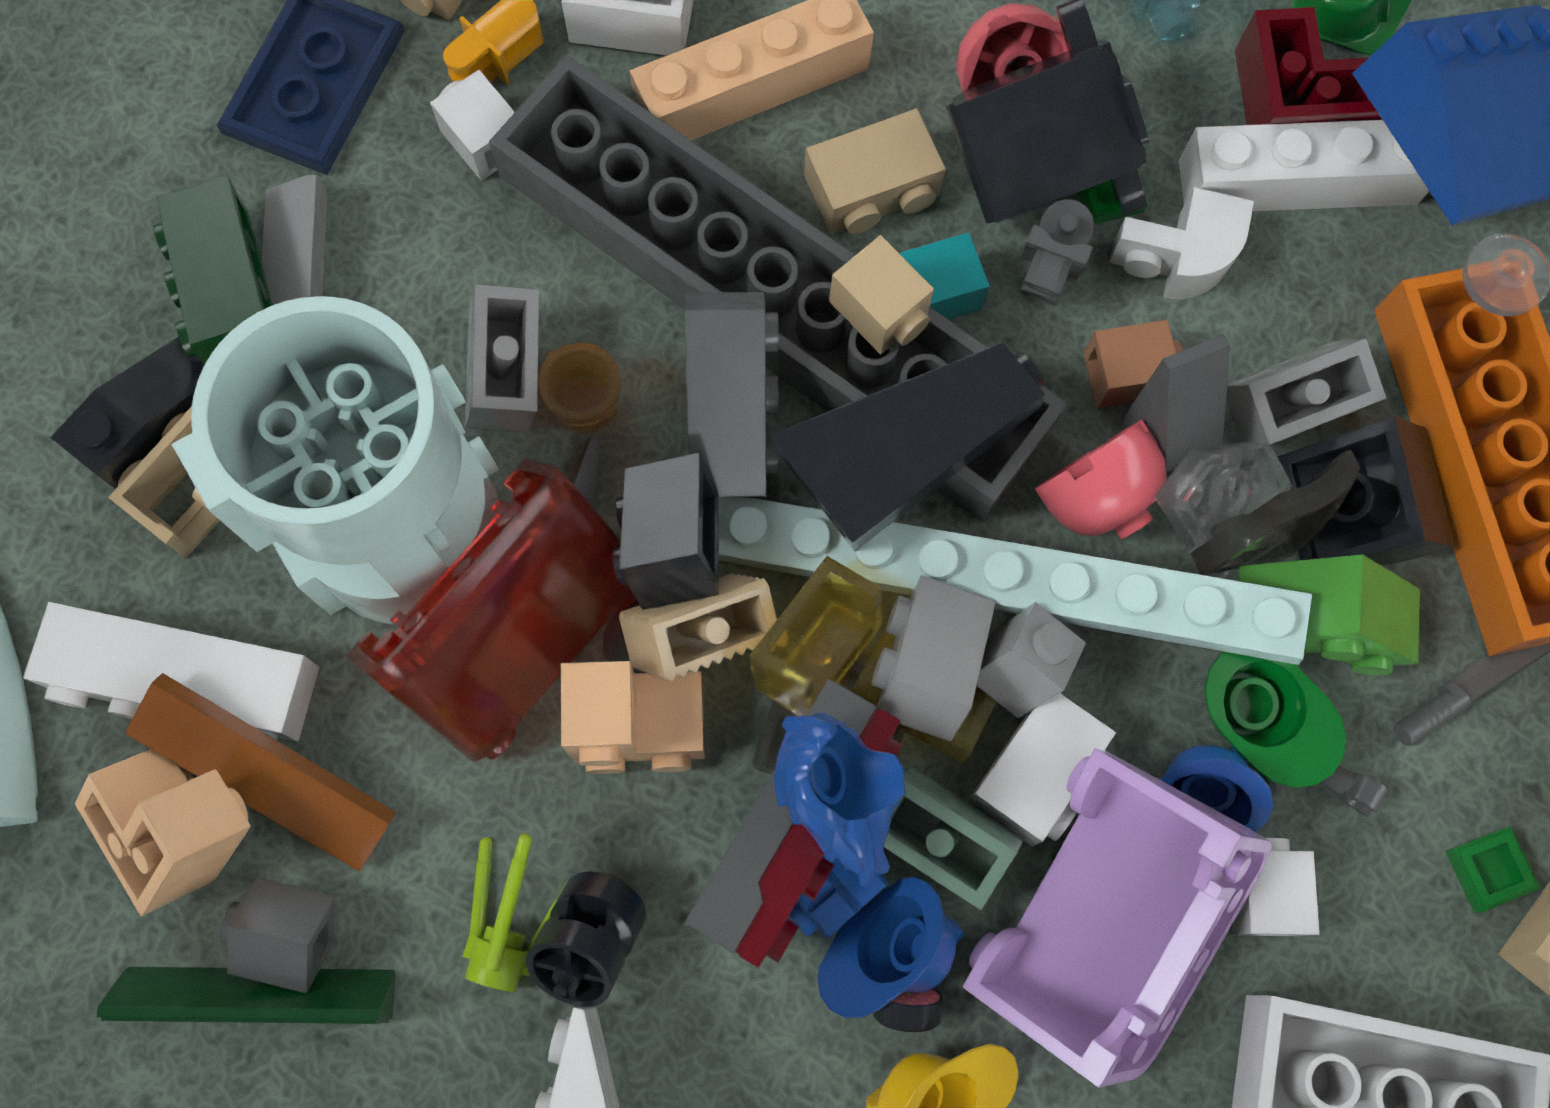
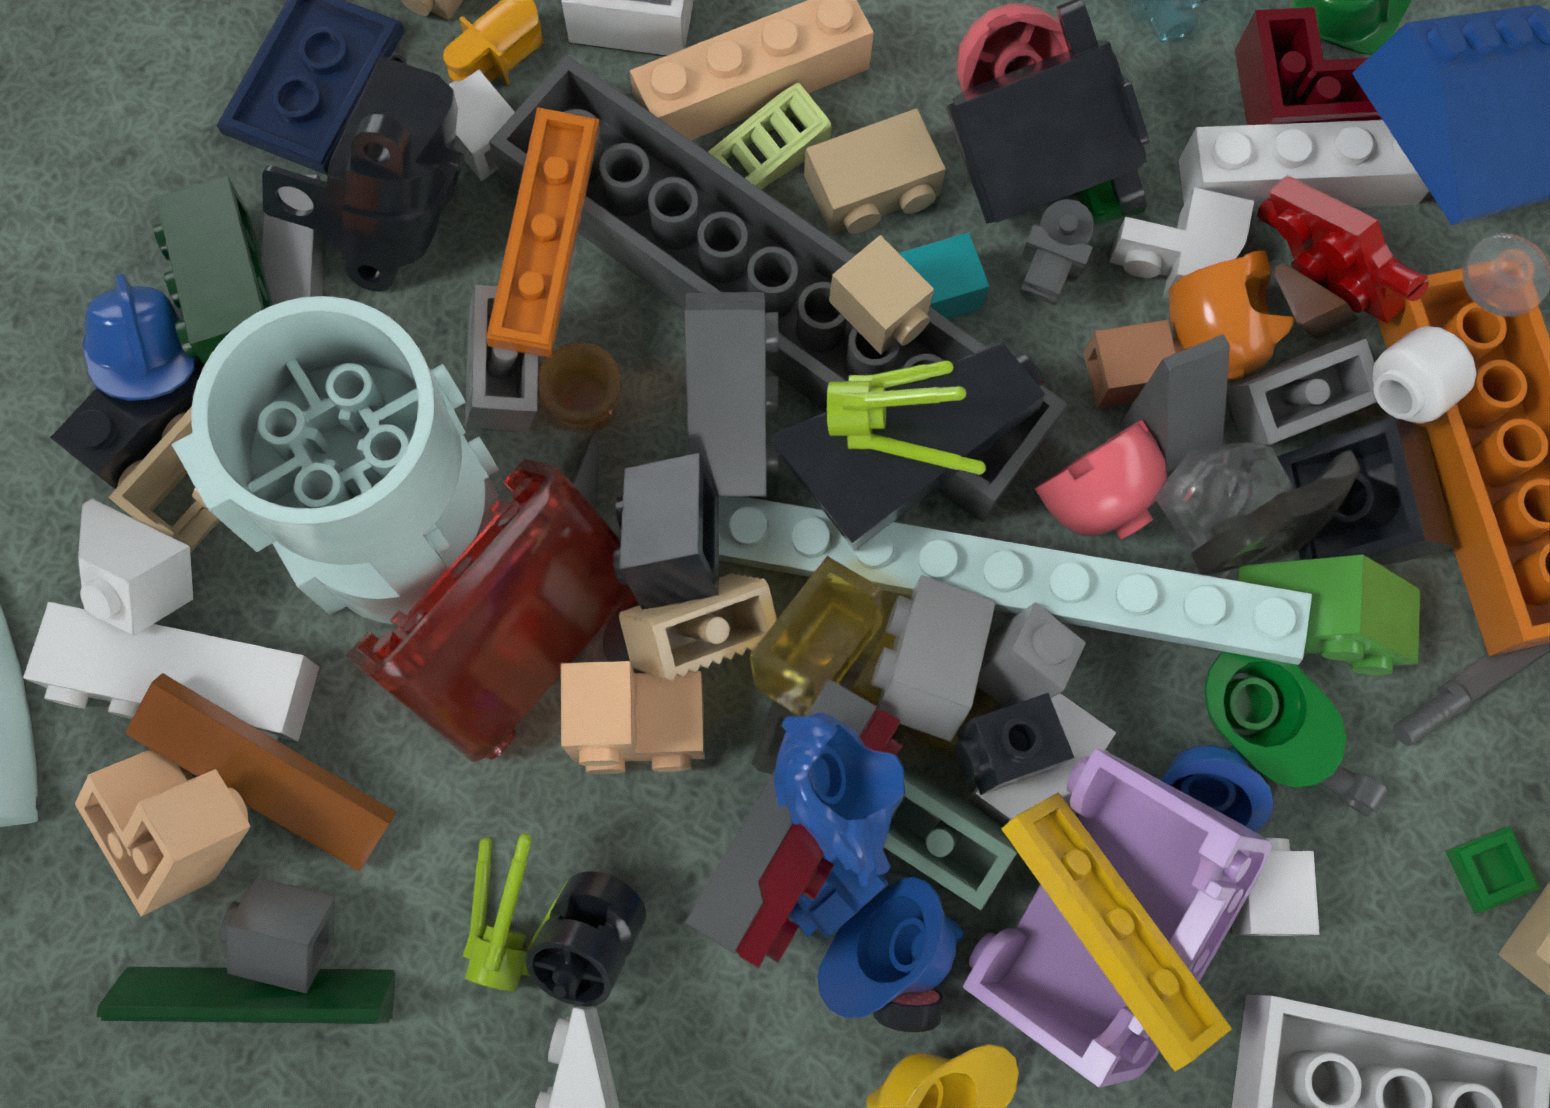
(130, 569): none -> white slope
(134, 343): none -> blue piece
(384, 177): none -> black piece
(543, 233): none -> orange tile
(775, 115): none -> yellowish green slope
(861, 404): none -> lime plant
(1012, 744): none -> black brick
(1117, 931): none -> yellow plate
(1230, 302): none -> orange piece
(1312, 305): none -> reddish brown slope
(1341, 249): none -> red plate
(1423, 375): none -> white head

